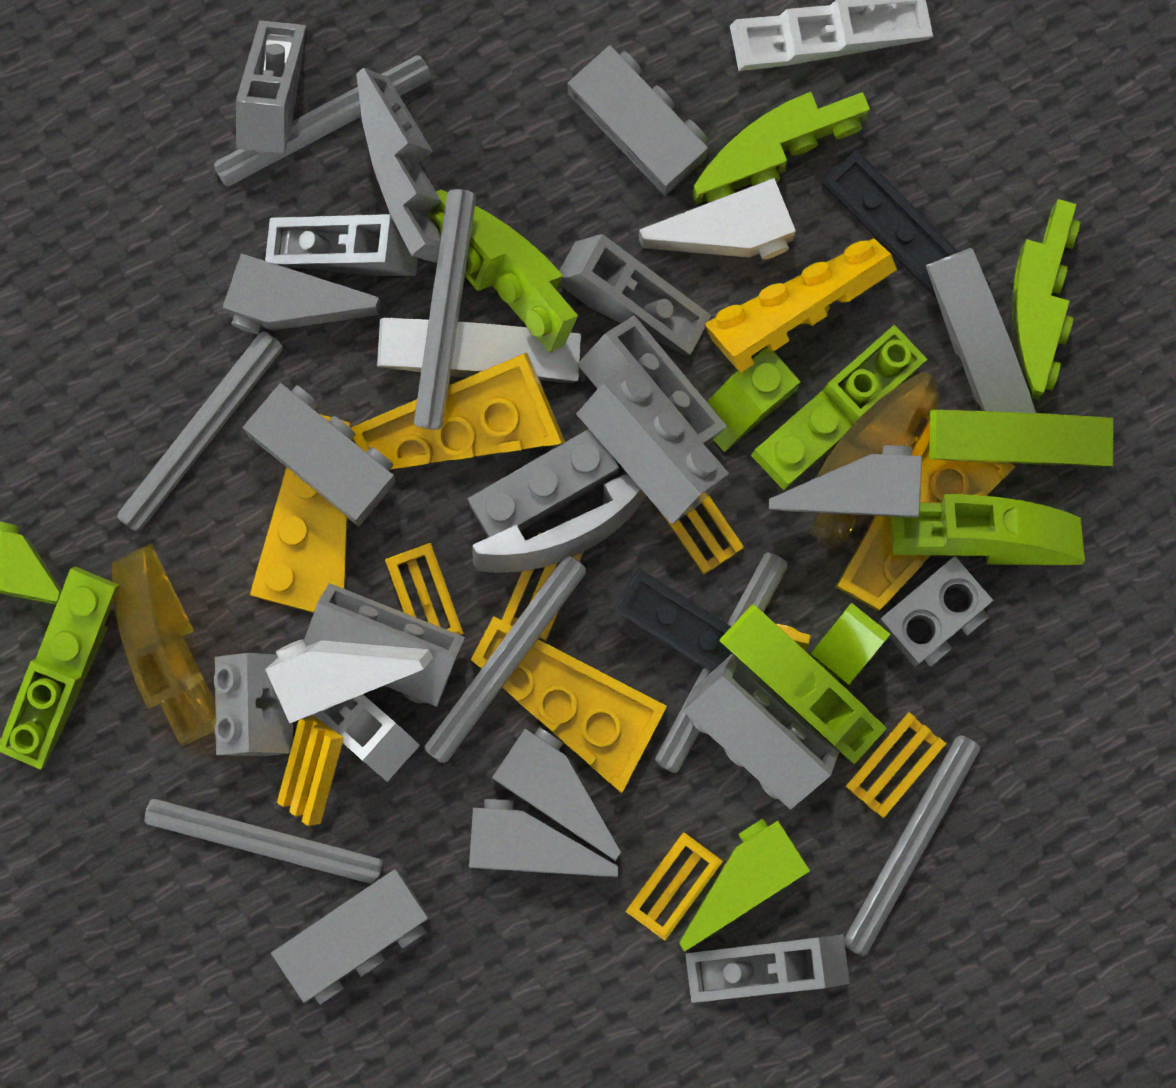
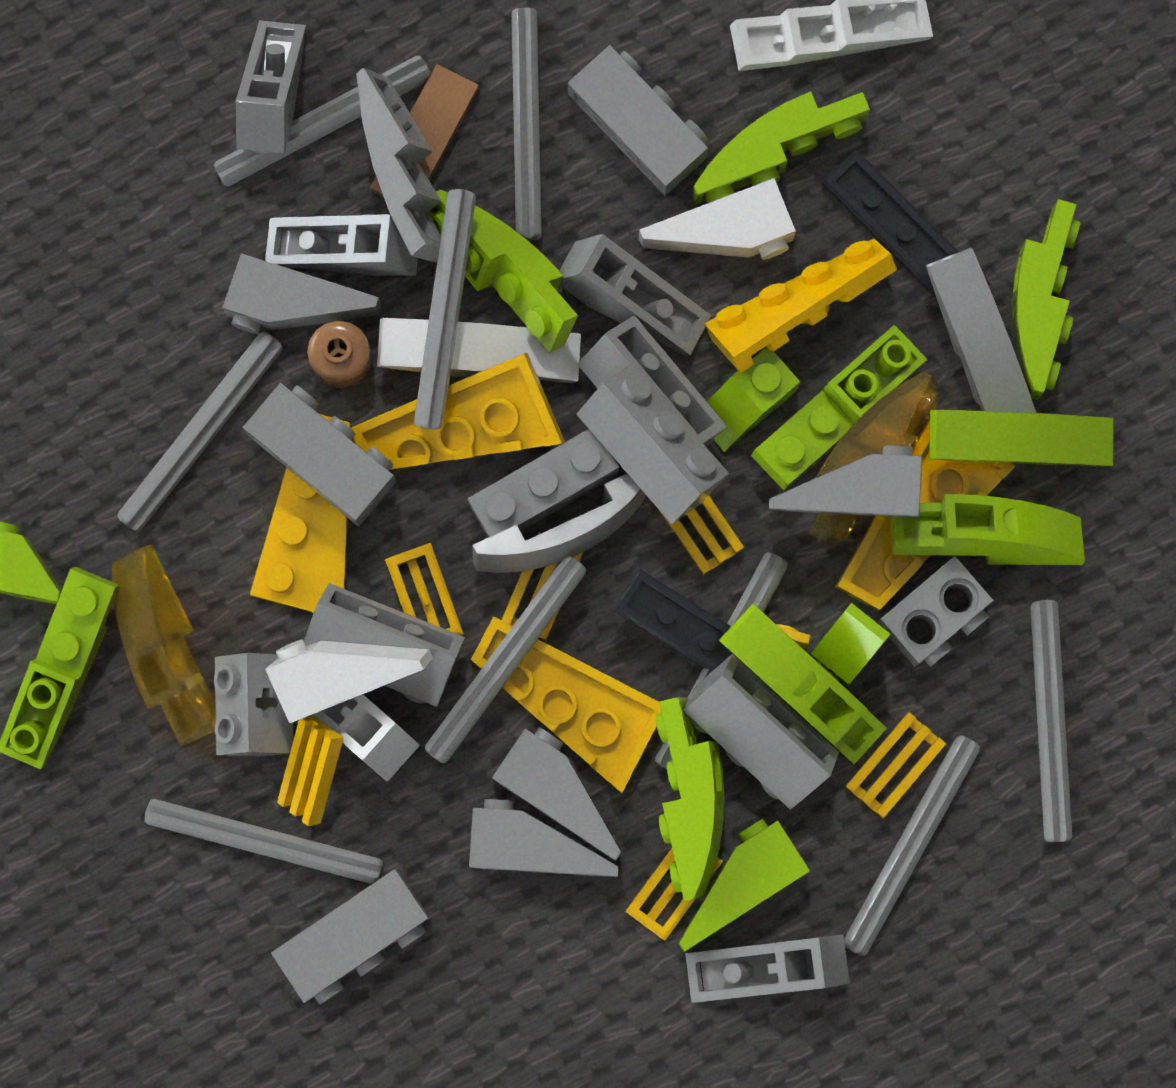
(342, 370): none -> medium nougat head
(439, 114): none -> medium nougat tile
(526, 123): none -> light grey axle
(696, 819): none -> lime slope
(1051, 721): none -> light grey axle

